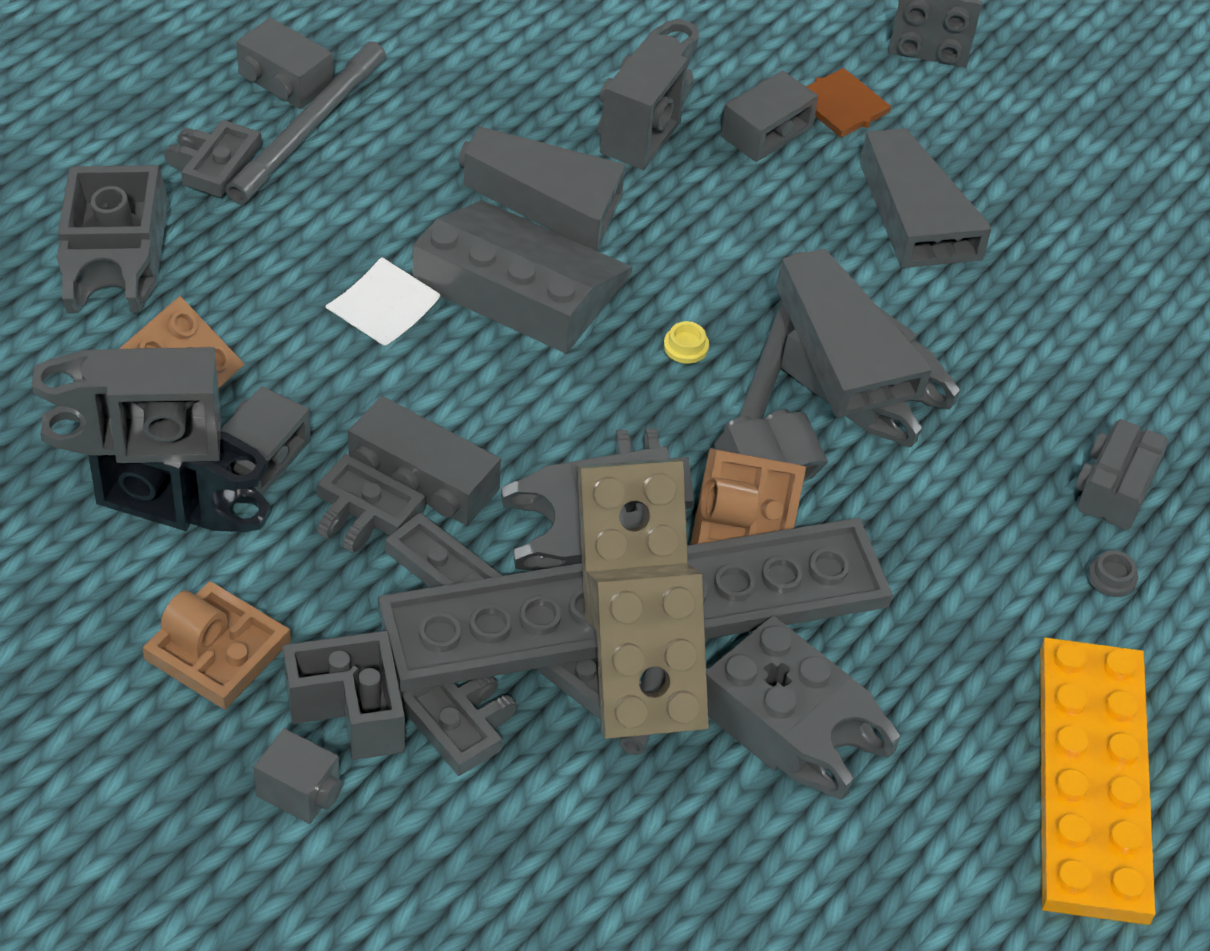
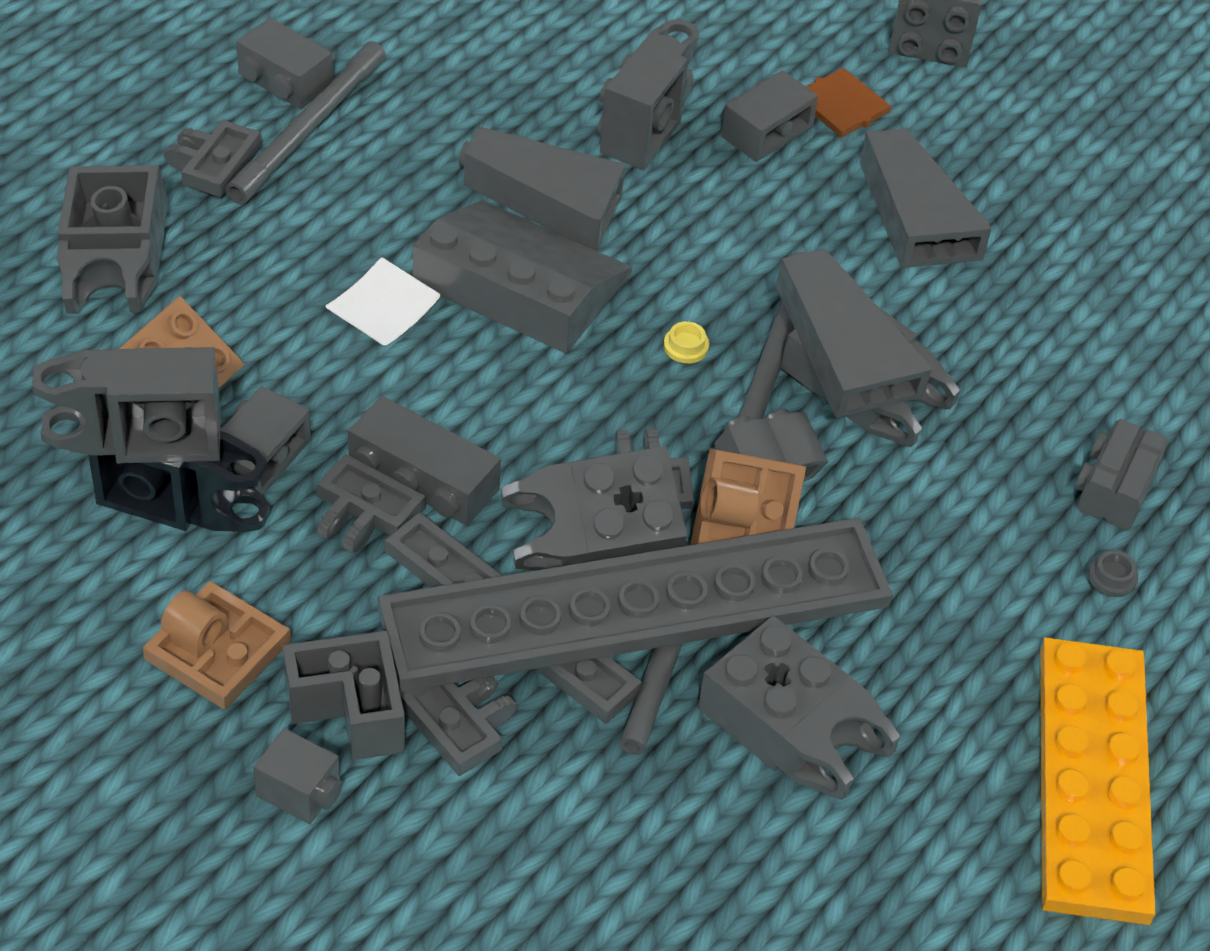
(642, 598): dark tan bracket -> none

